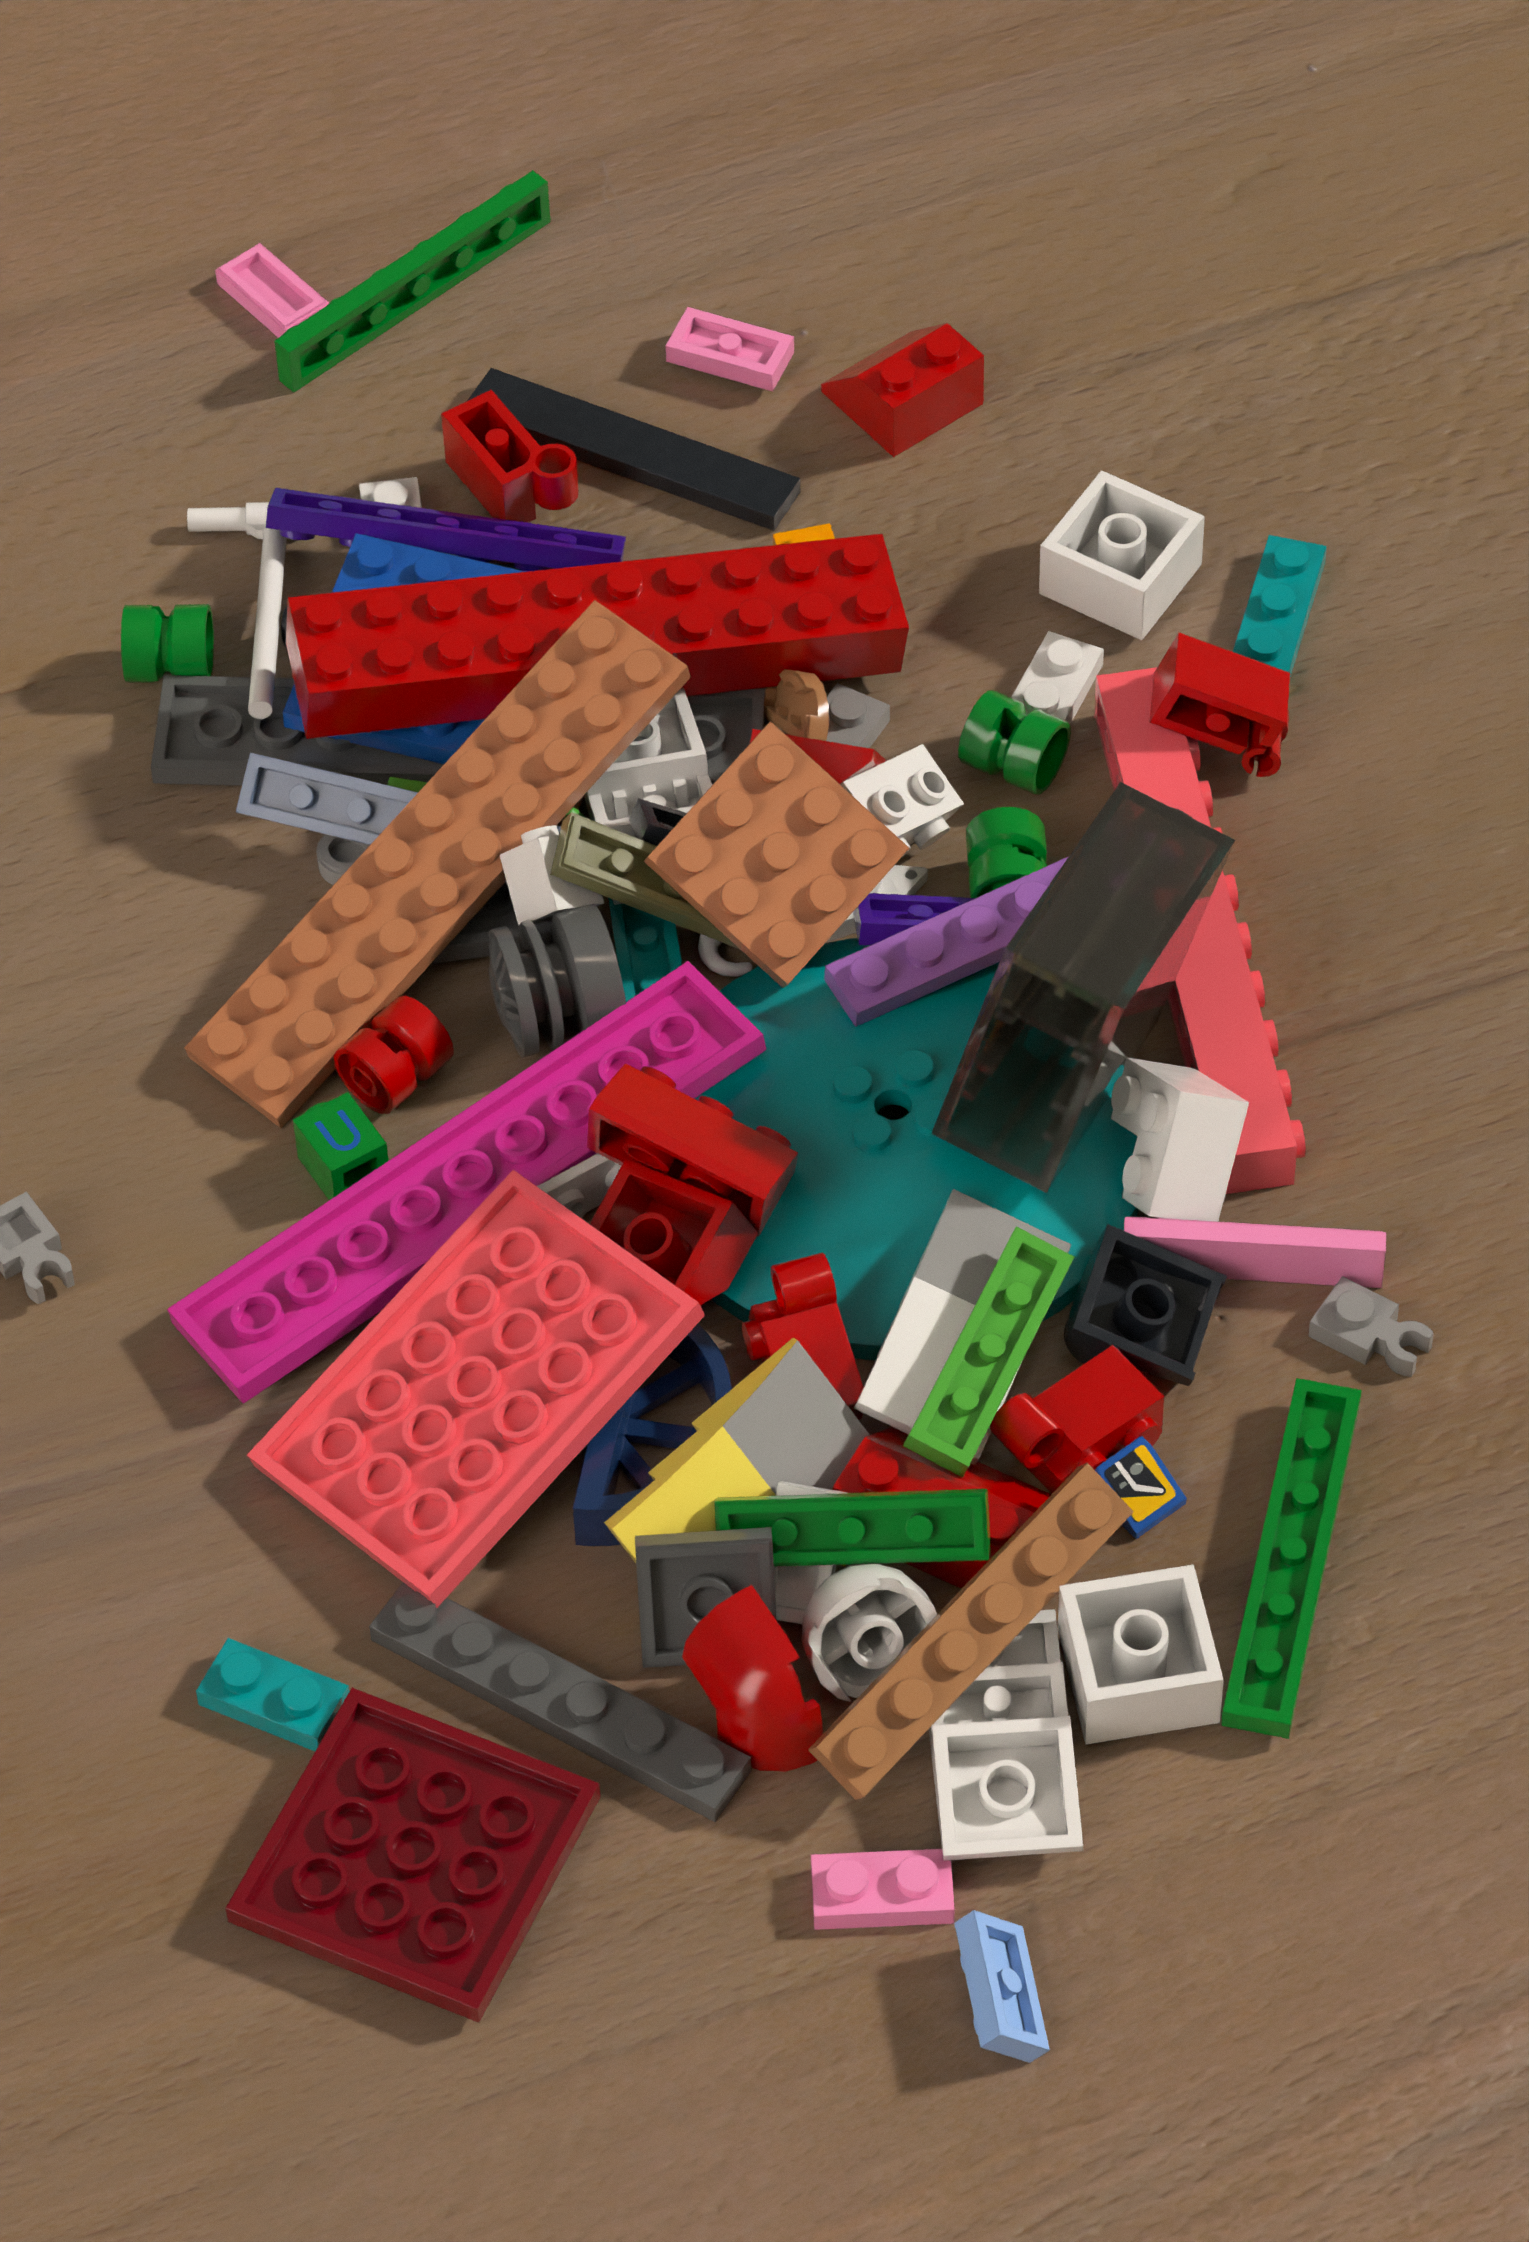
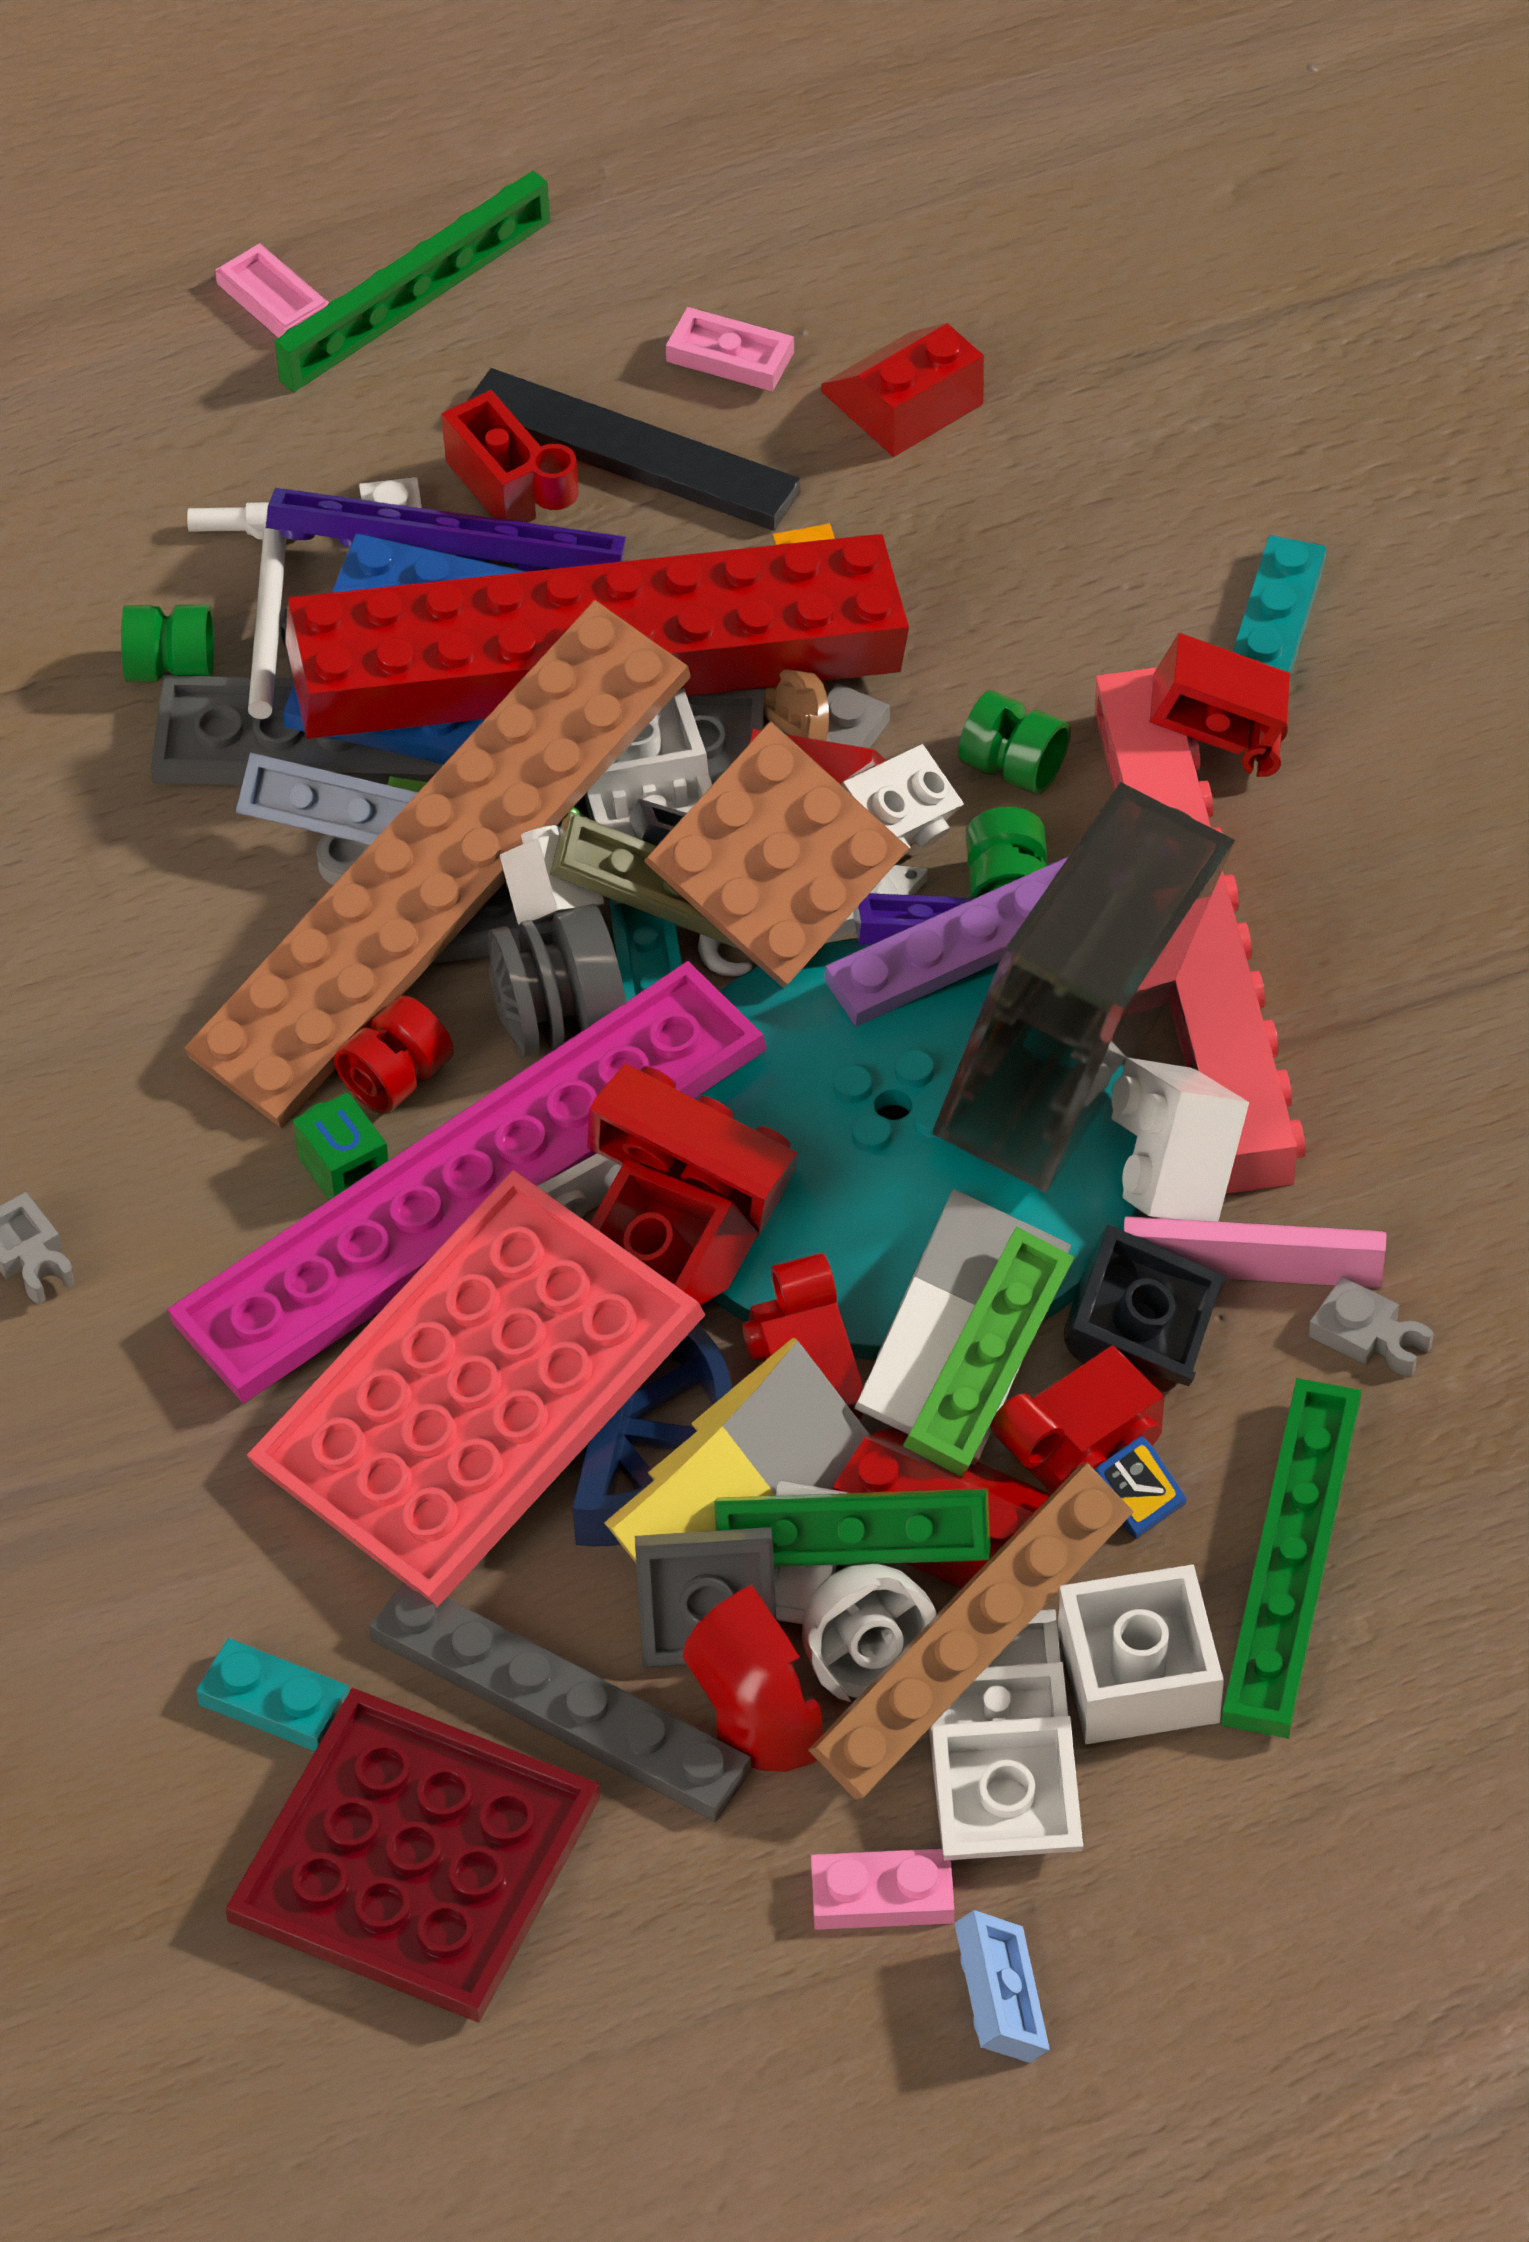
(1059, 676): white plate -> none
(1121, 555): white brick -> none

